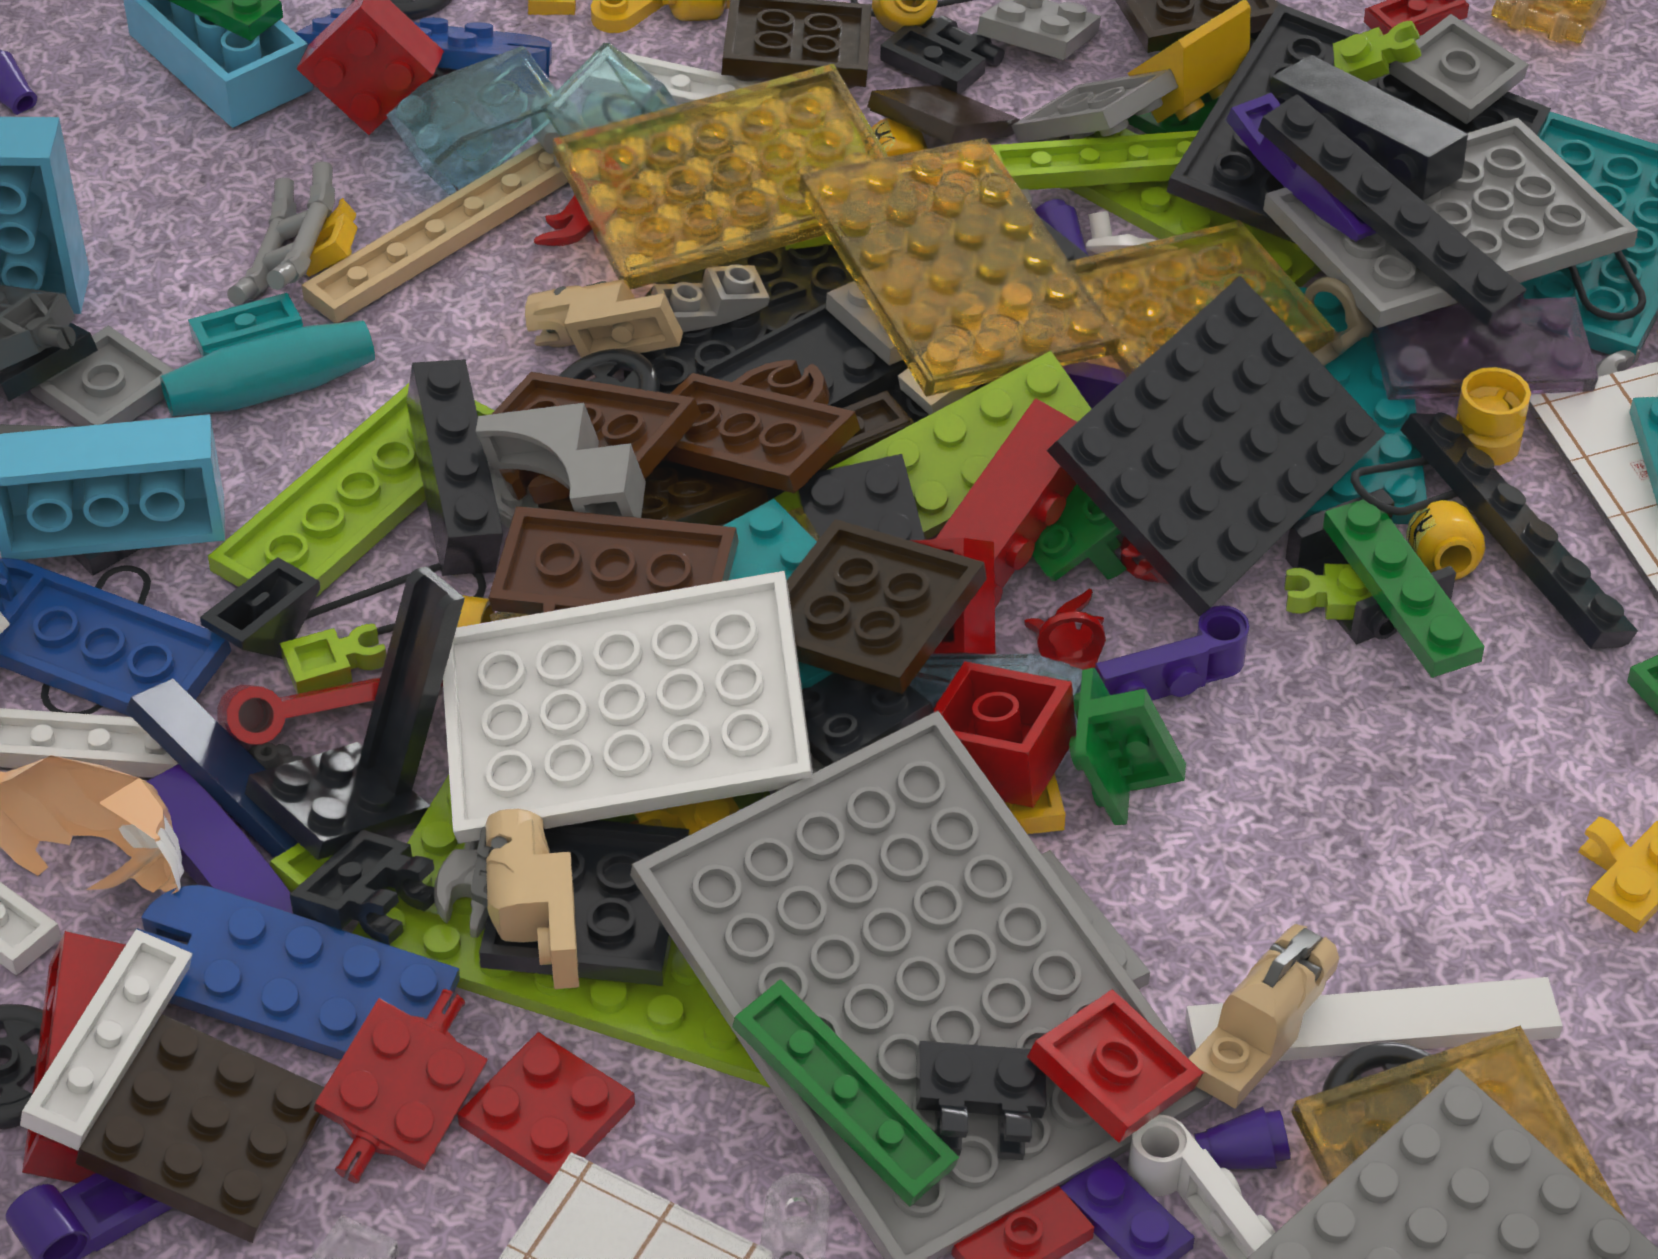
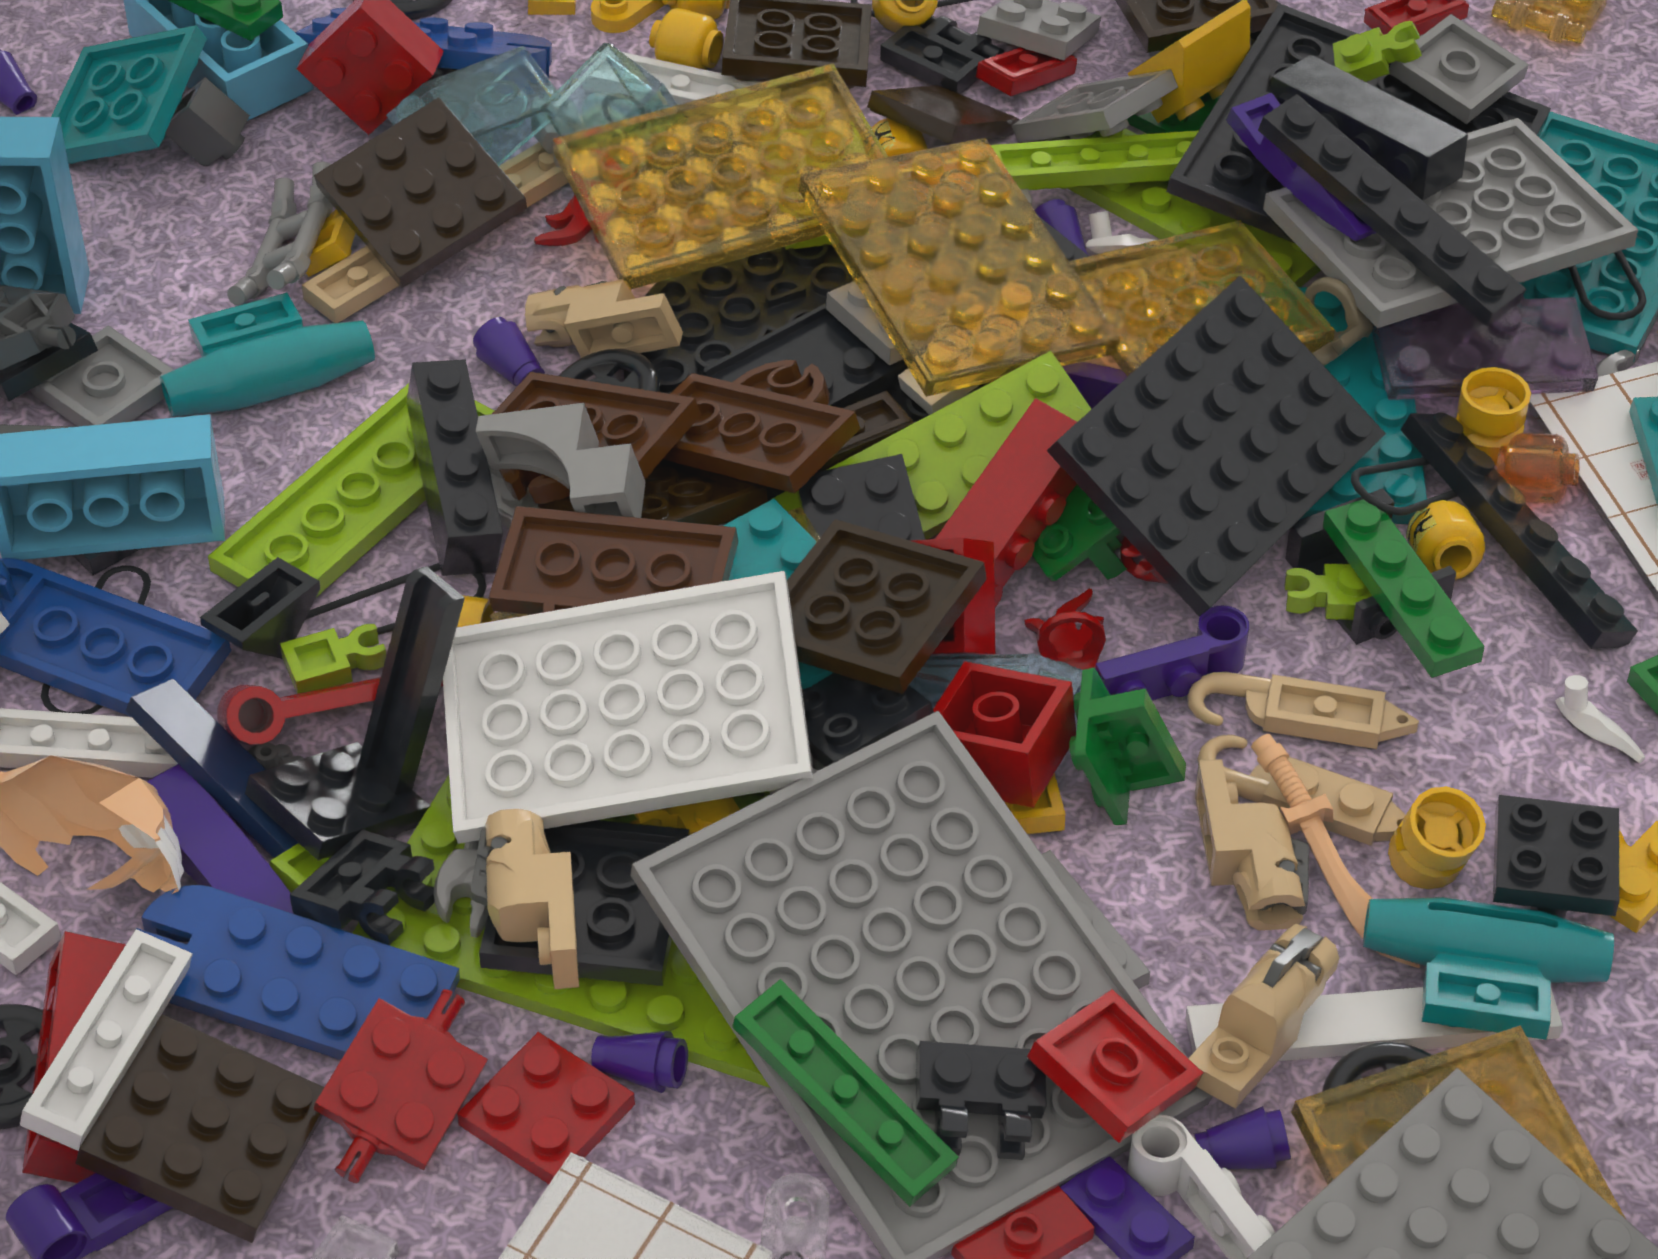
(126, 93): none -> teal plate
(207, 124): none -> dark grey brick
(420, 192): none -> dark brown plate
(505, 350): none -> dark purple cone
(644, 1059): none -> dark purple cone
(687, 39): none -> yellow head
(722, 297): light grey slope -> none
(1023, 70): none -> red plate
(1251, 850): none -> tan plate
(1307, 708): none -> tan plate
(1308, 817): none -> light nougat sword
(1358, 808): none -> tan plate
(1436, 838): none -> yellow wheel
(1487, 961): none -> teal plate
(1539, 466): none -> clear orange head
(1556, 856): none -> black plate
(1591, 720): none -> white bar

